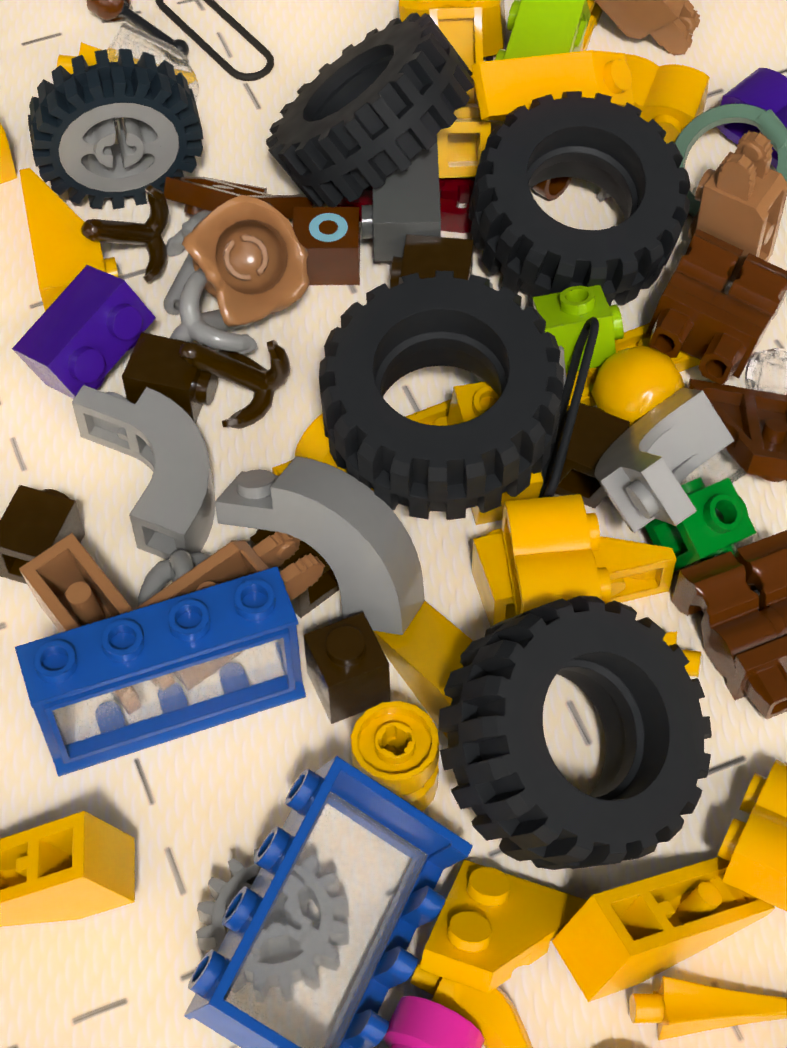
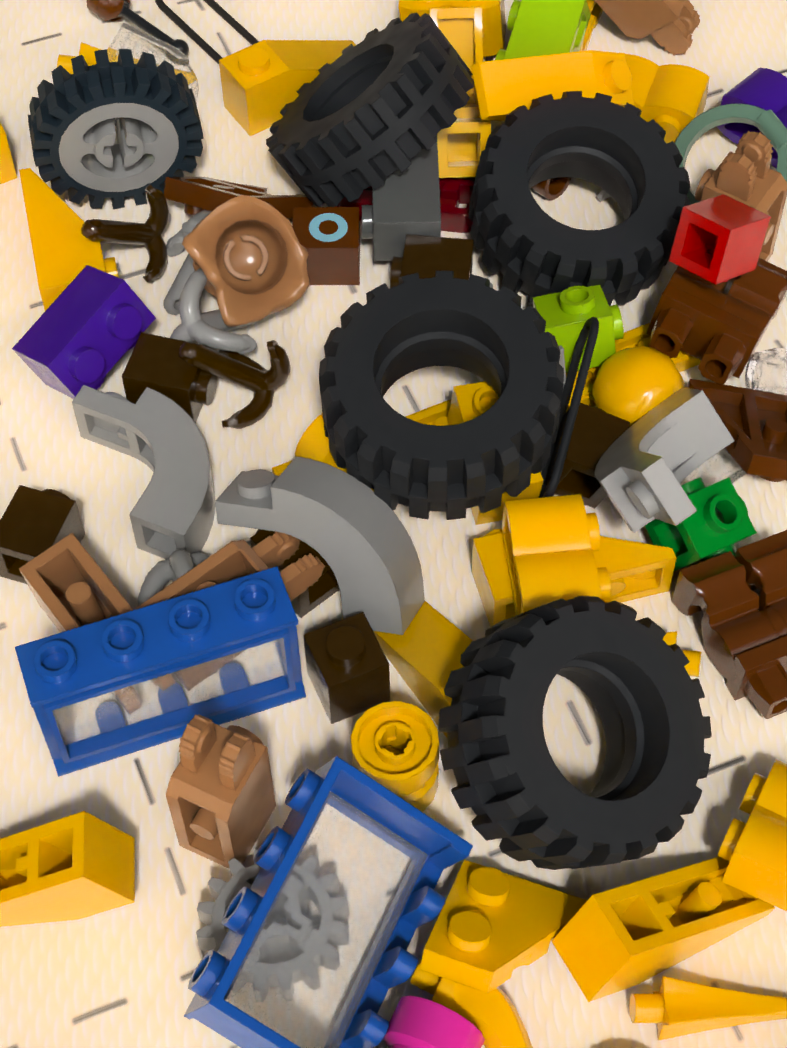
(220, 791): none -> medium nougat hinge
(269, 74): none -> yellow slope
(719, 238): none -> red brick

